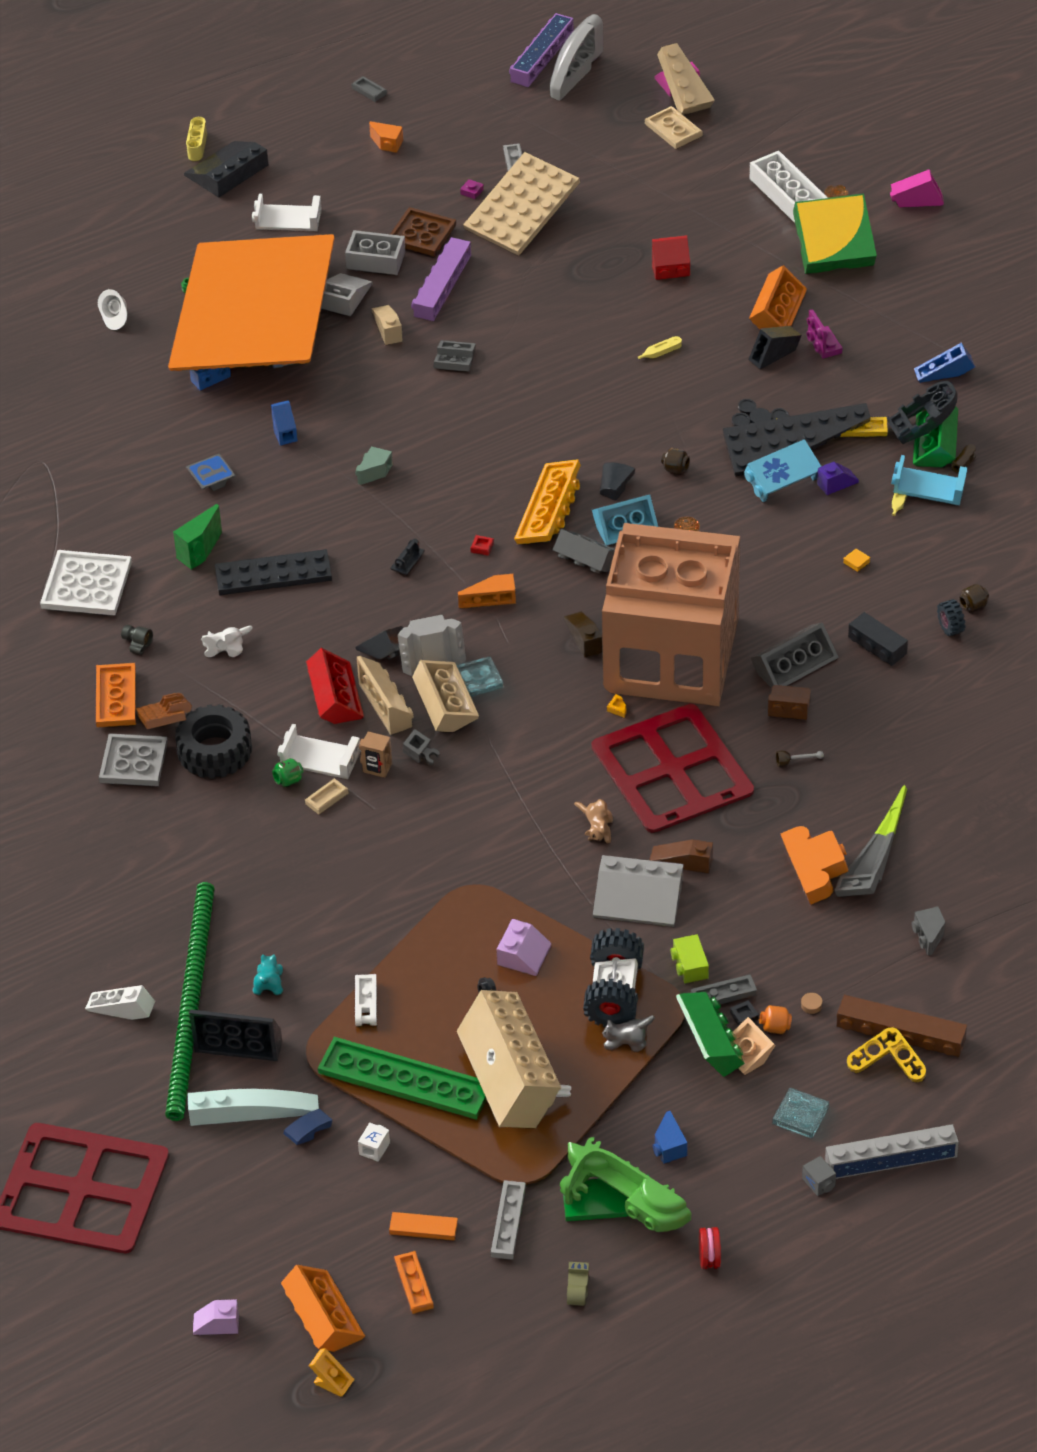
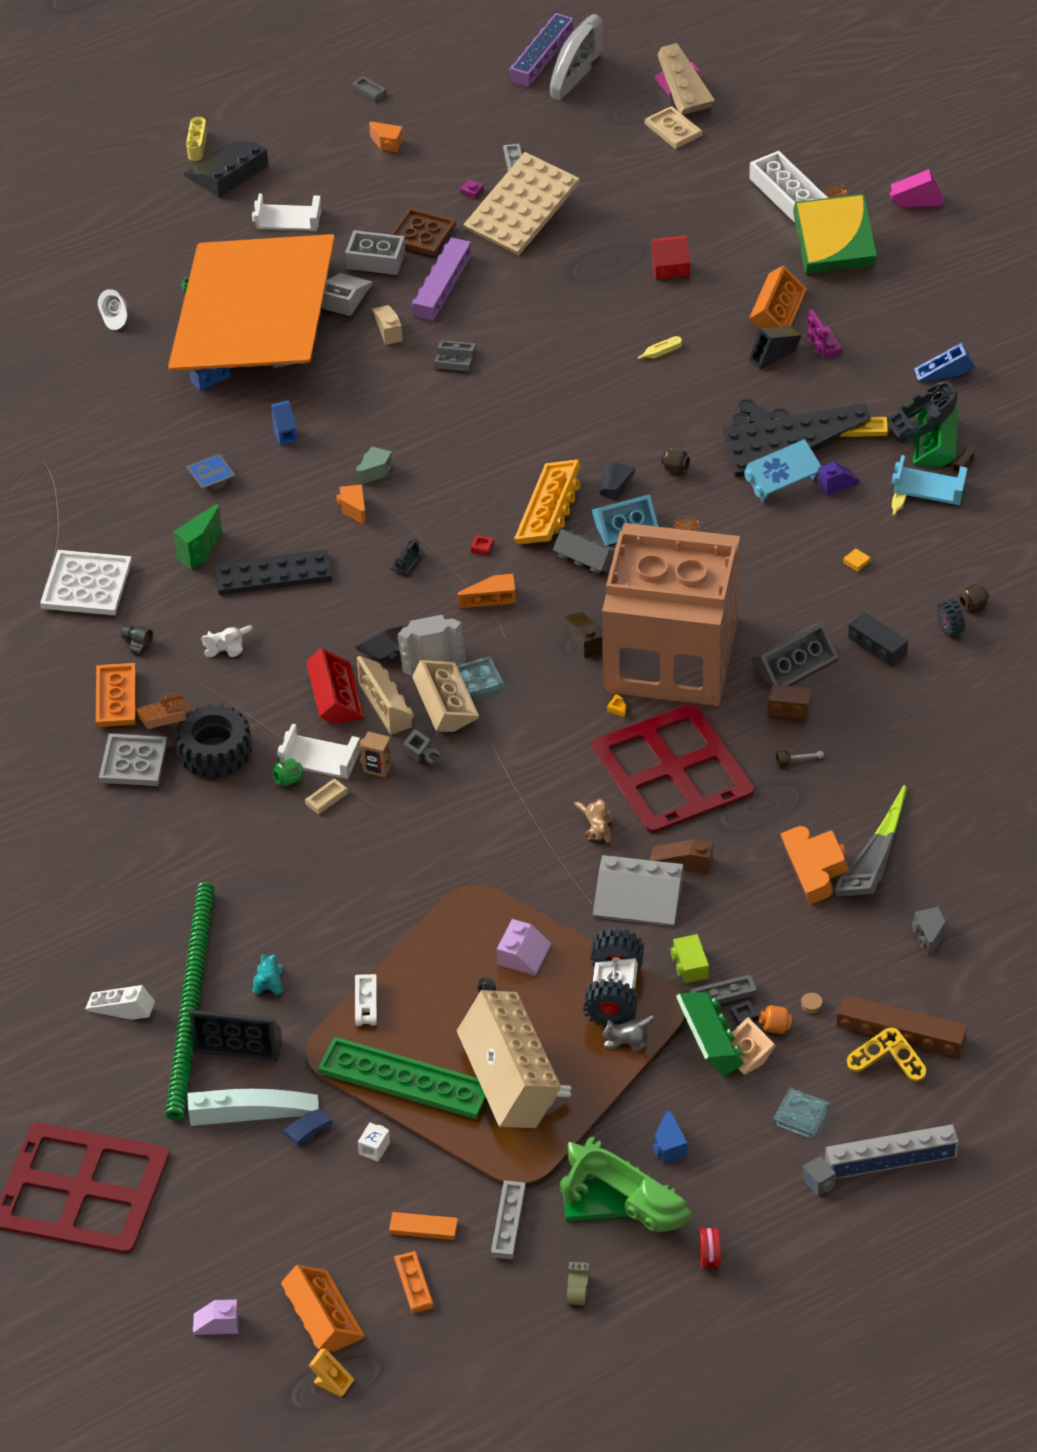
(352, 502): none -> orange slope

